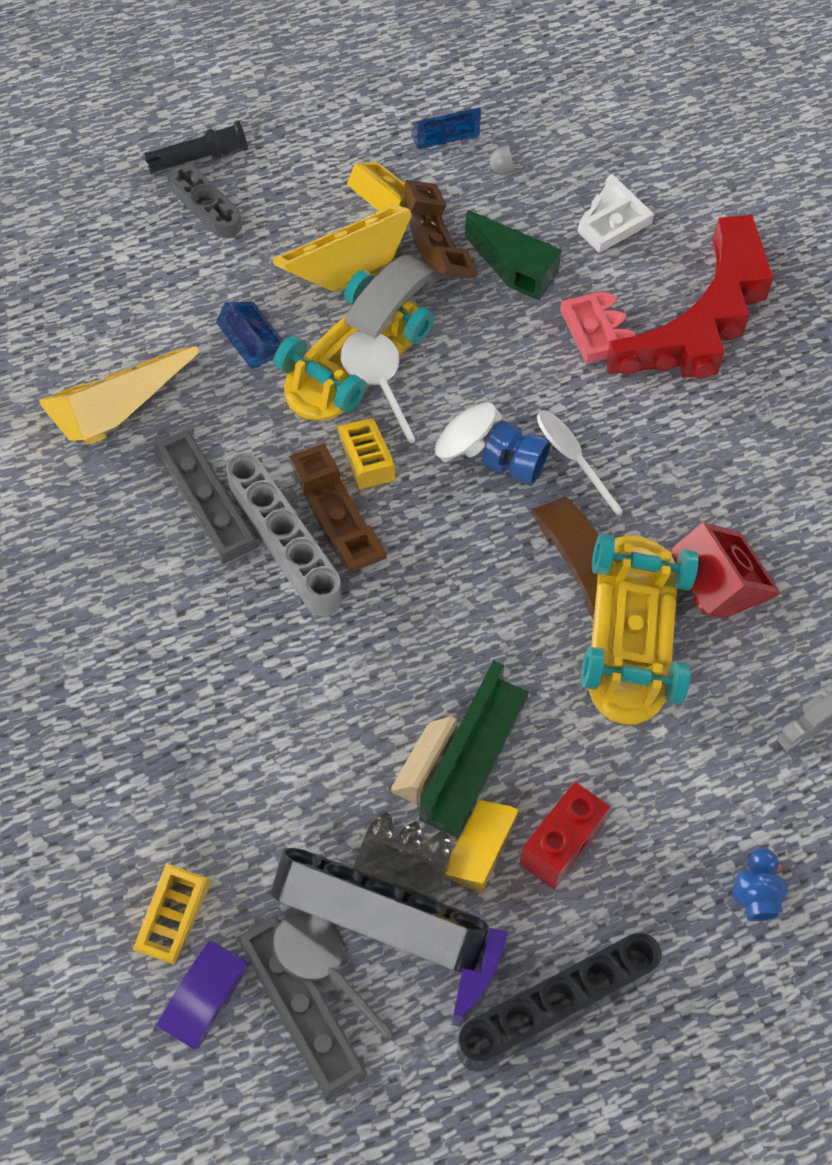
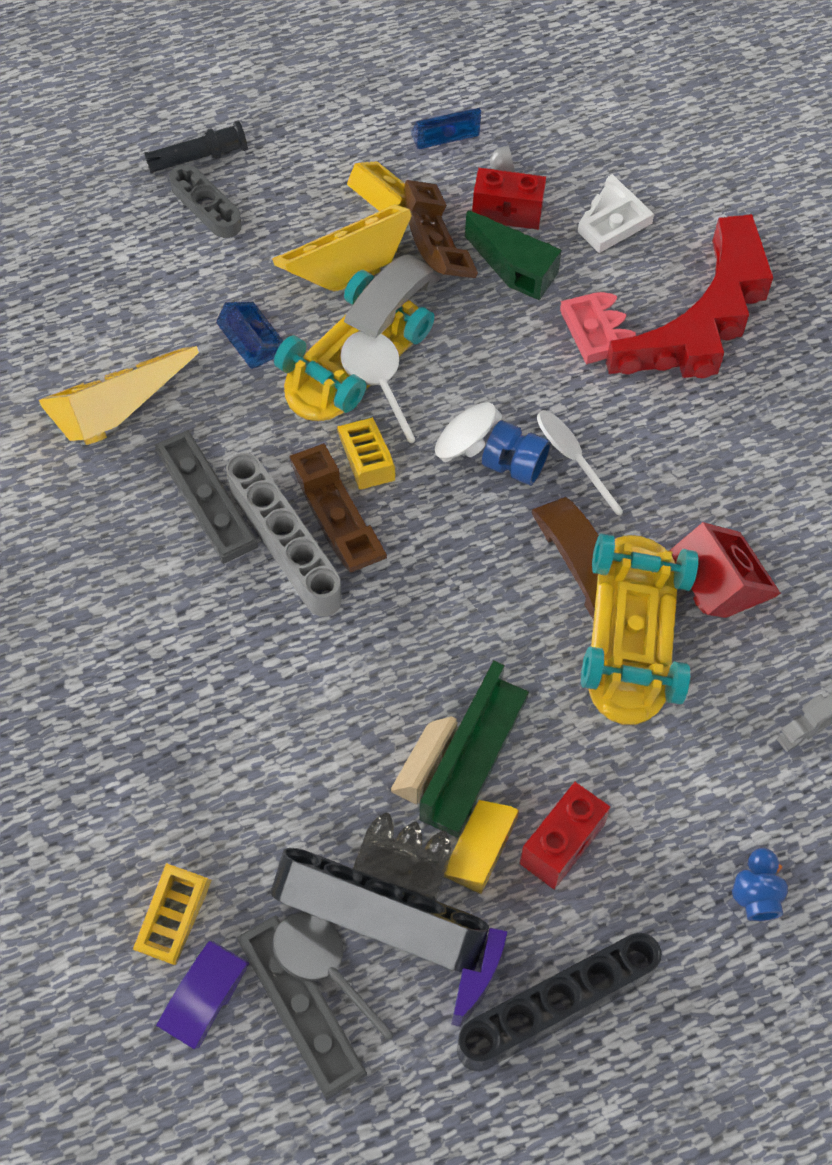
(509, 197): none -> red brick

